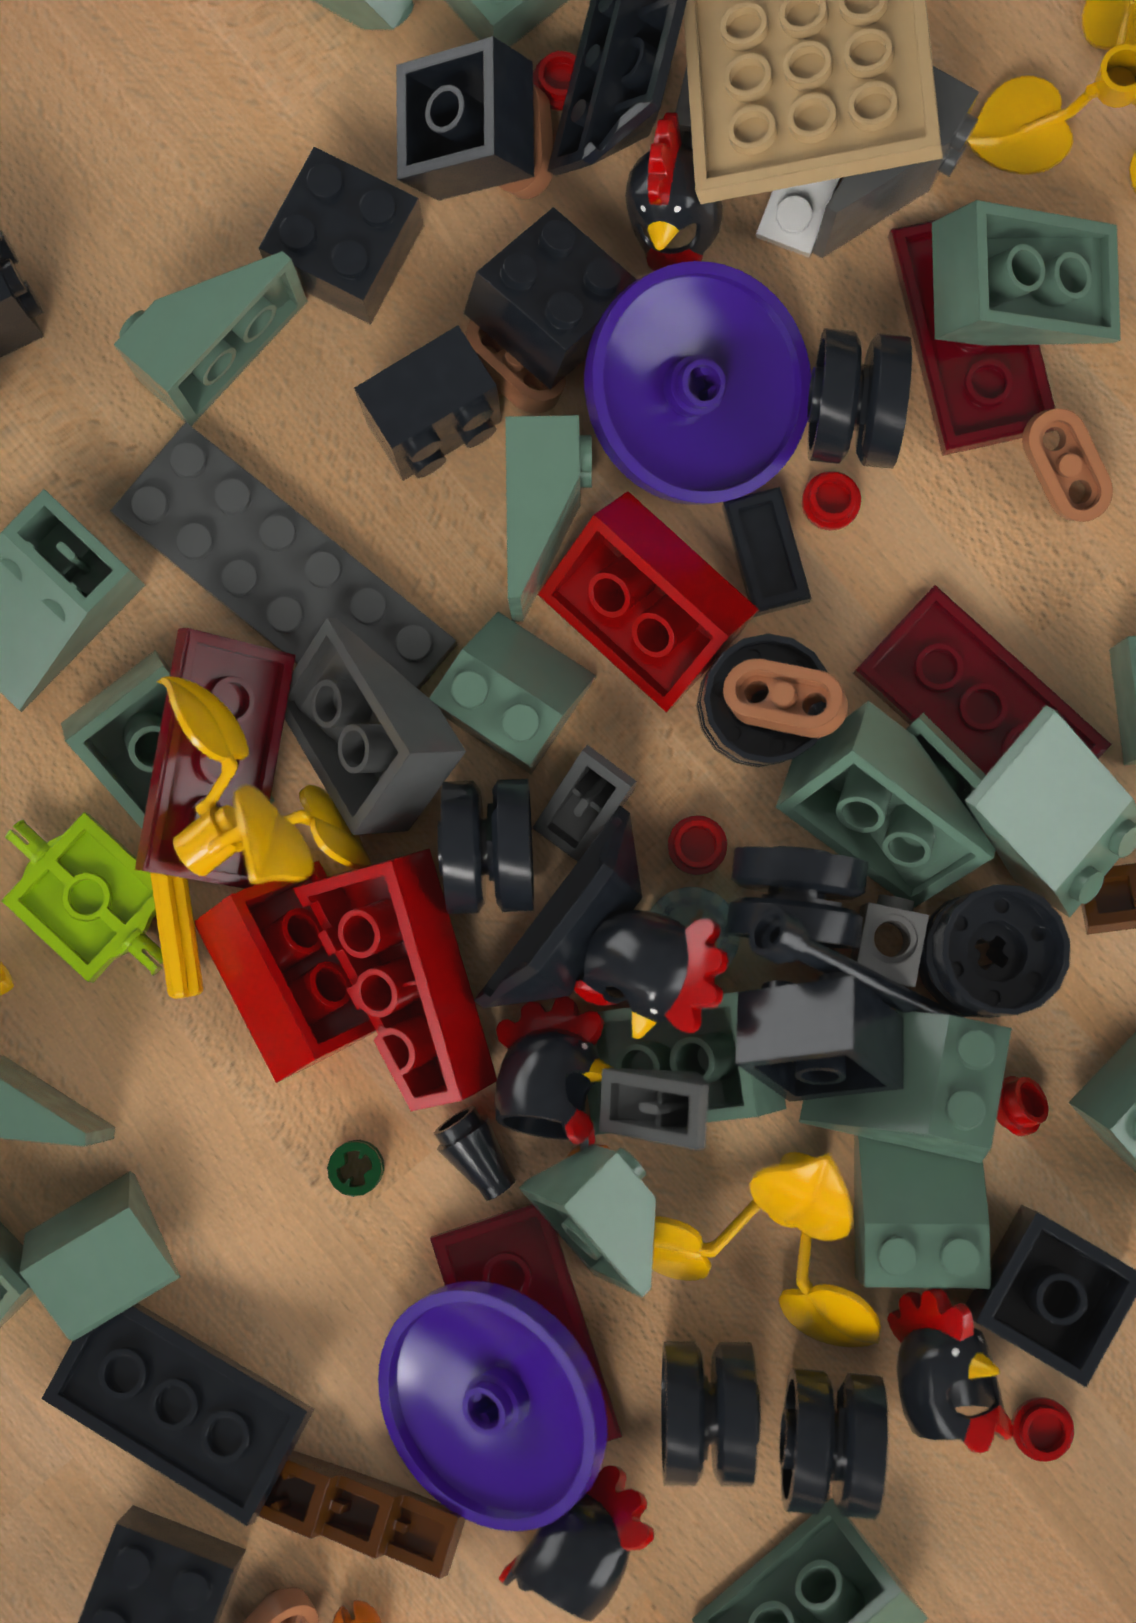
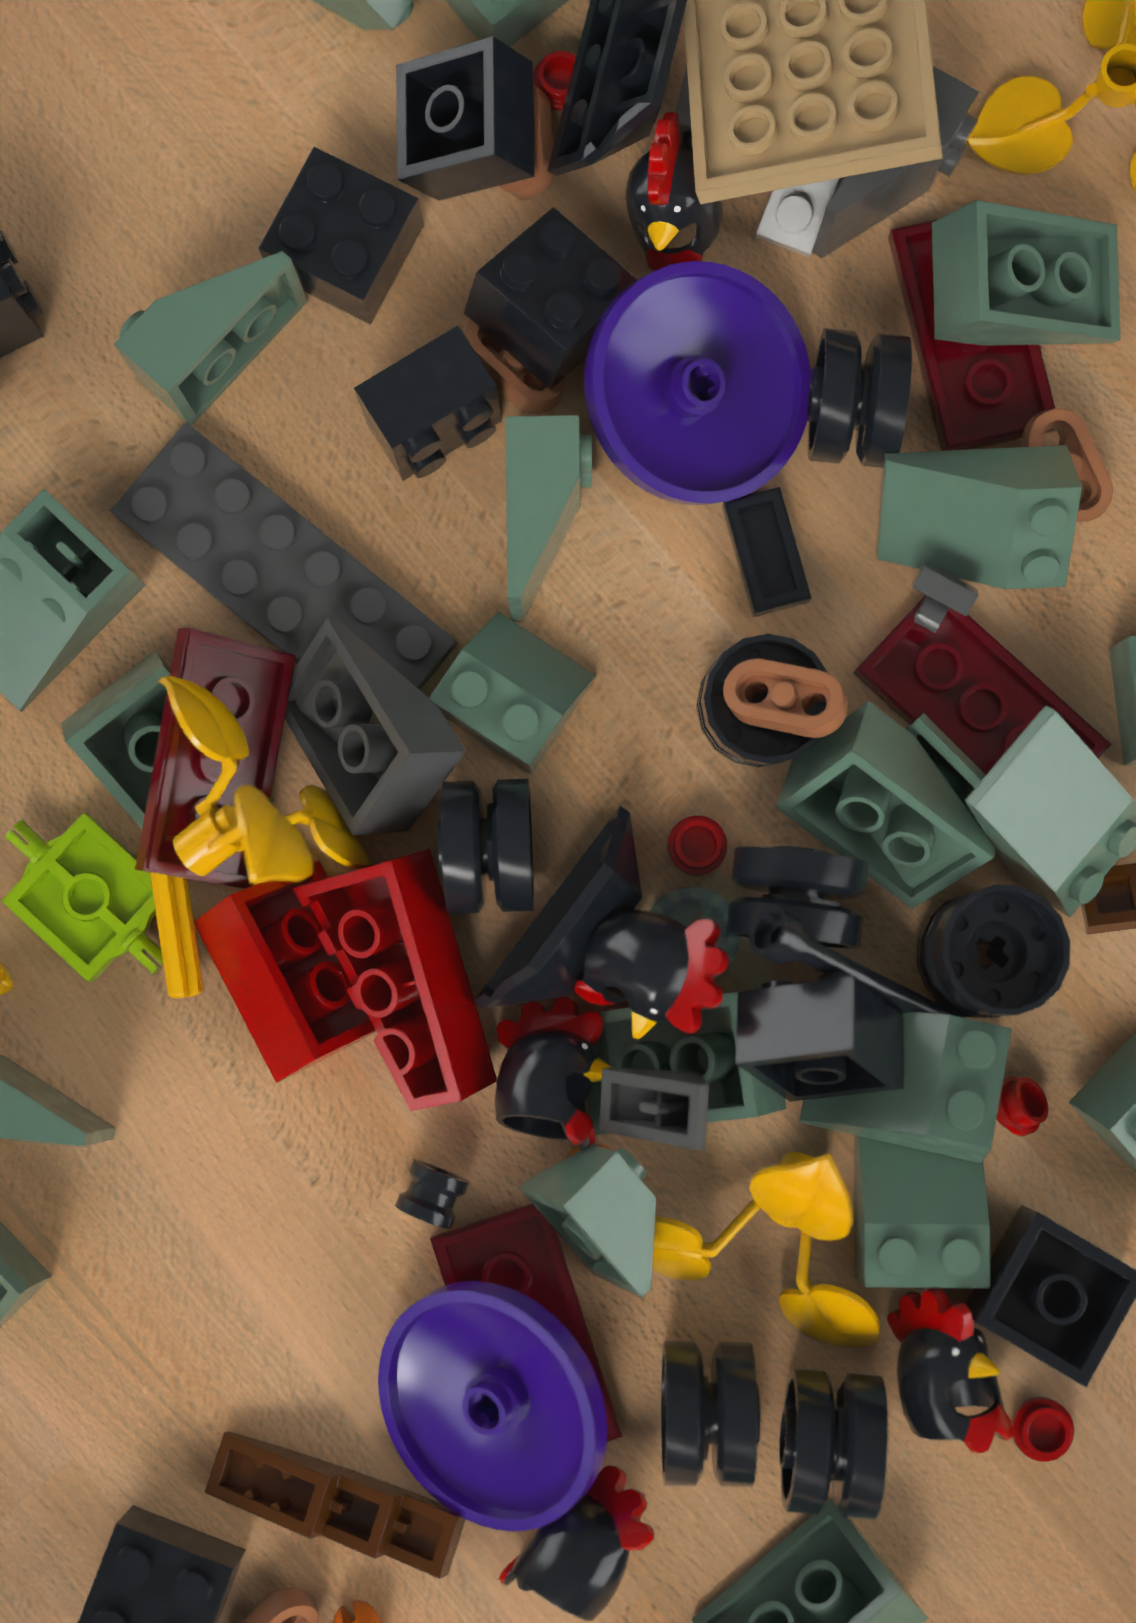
(97, 1257): sand green slope -> none
(181, 1409): black plate -> none
(371, 1177): dark green bush -> none
(432, 1194): none -> black wheel
(475, 1152): black cone -> none
(584, 803): dark grey slope -> none
(646, 600): red slope -> none
(831, 500): red plate -> none
(899, 912): light grey brick -> none
(941, 592): none -> dark grey tile
(982, 514): none -> sand green slope

